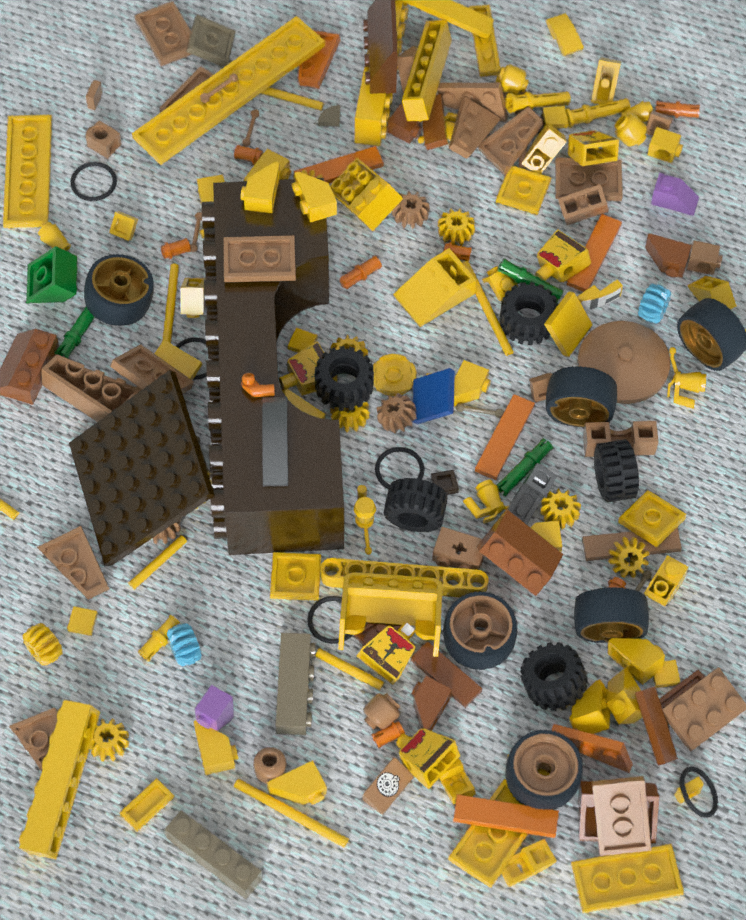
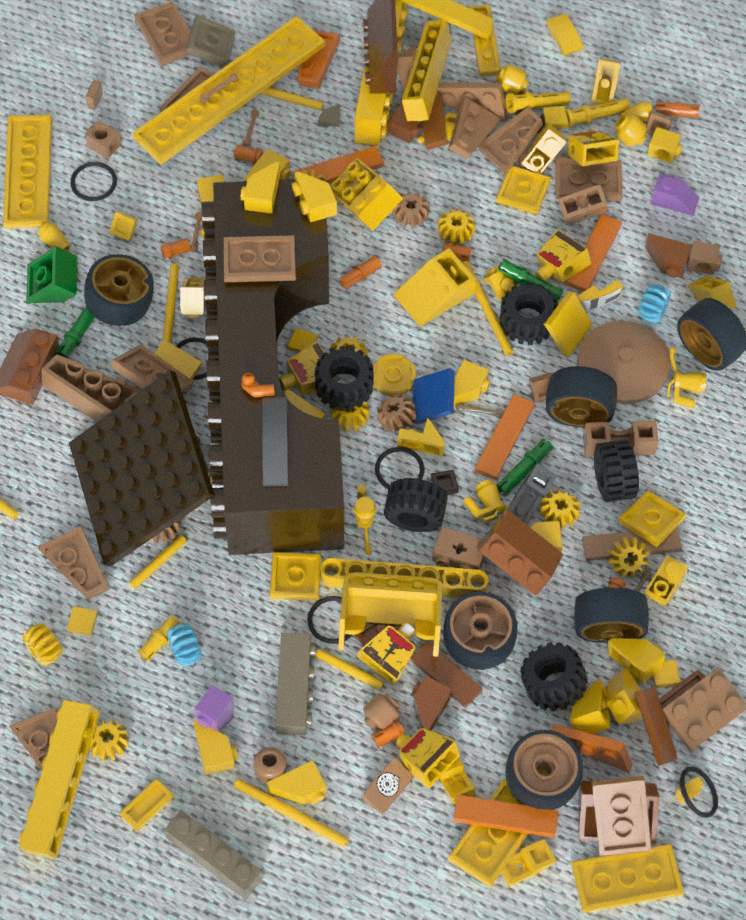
(426, 442): none -> yellow slope

